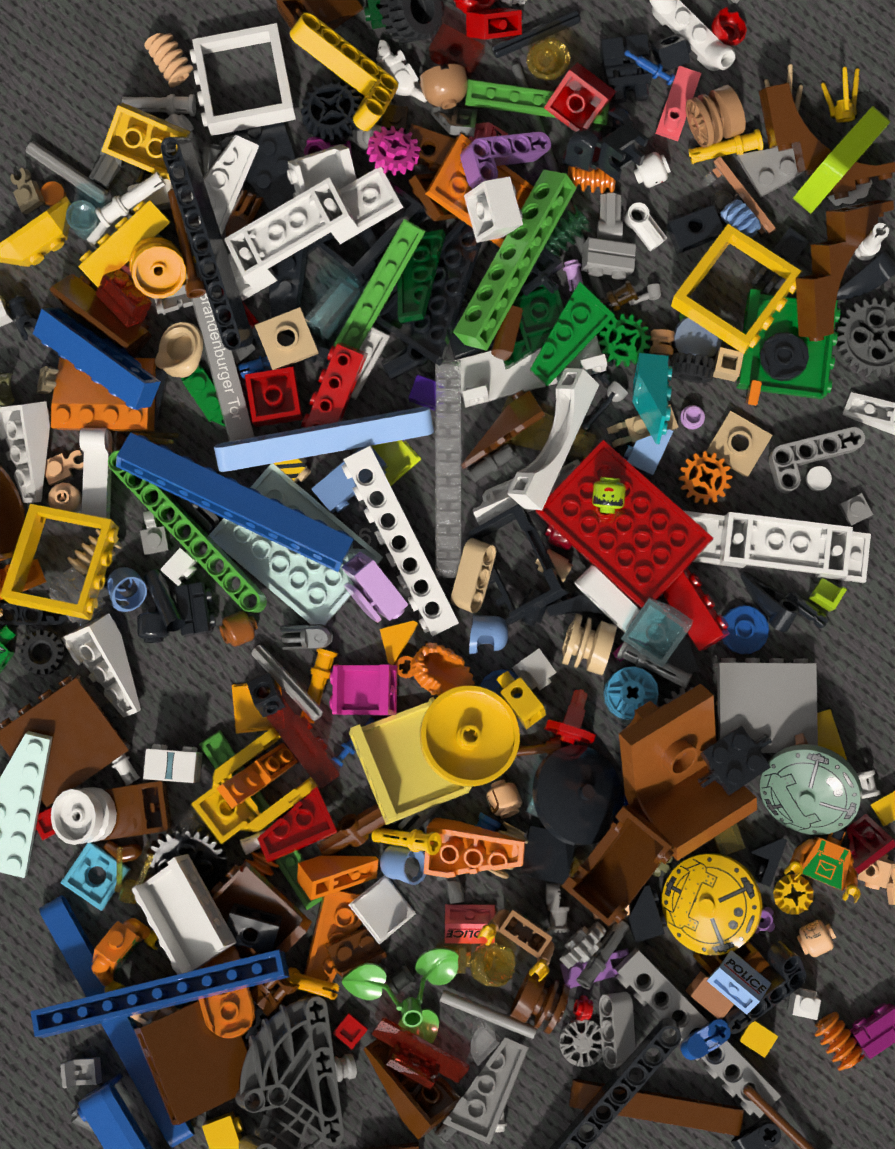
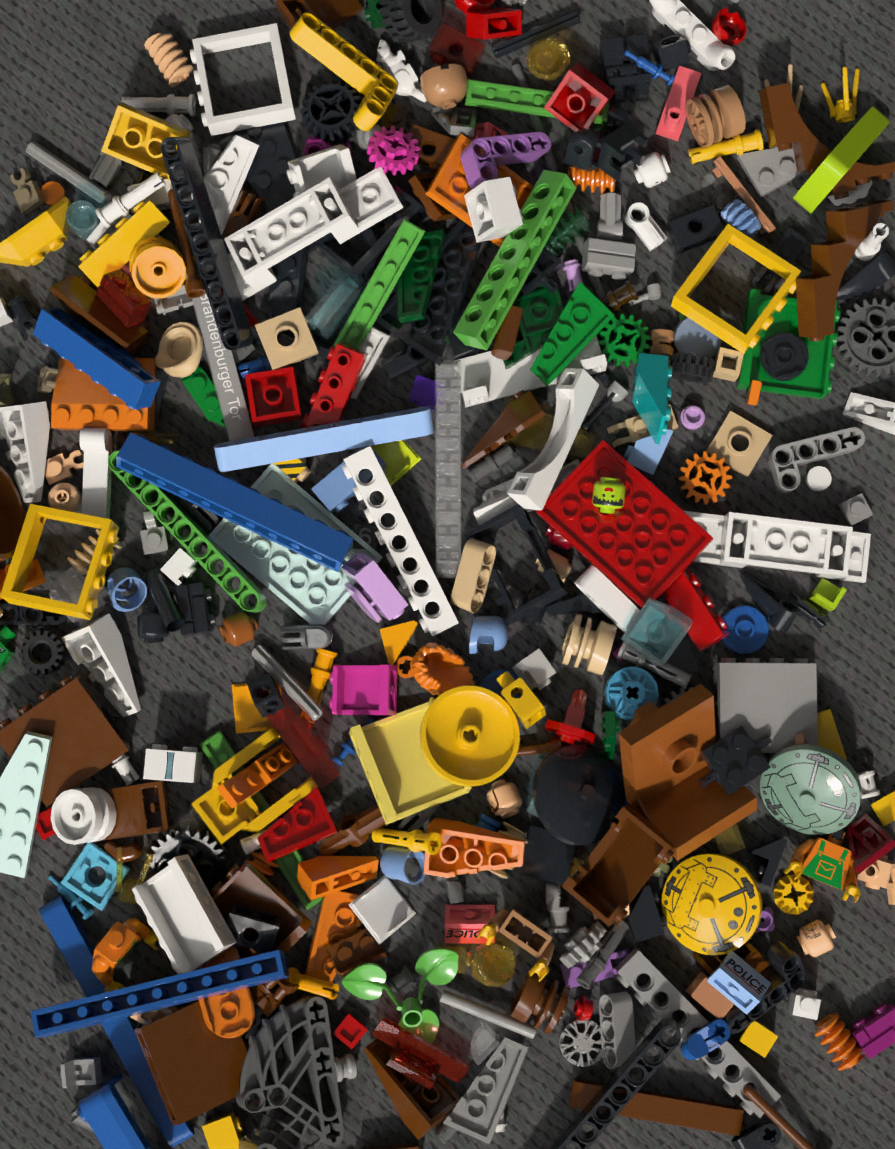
(71, 898): none -> dark azure piece
(610, 726): none -> dark green wing

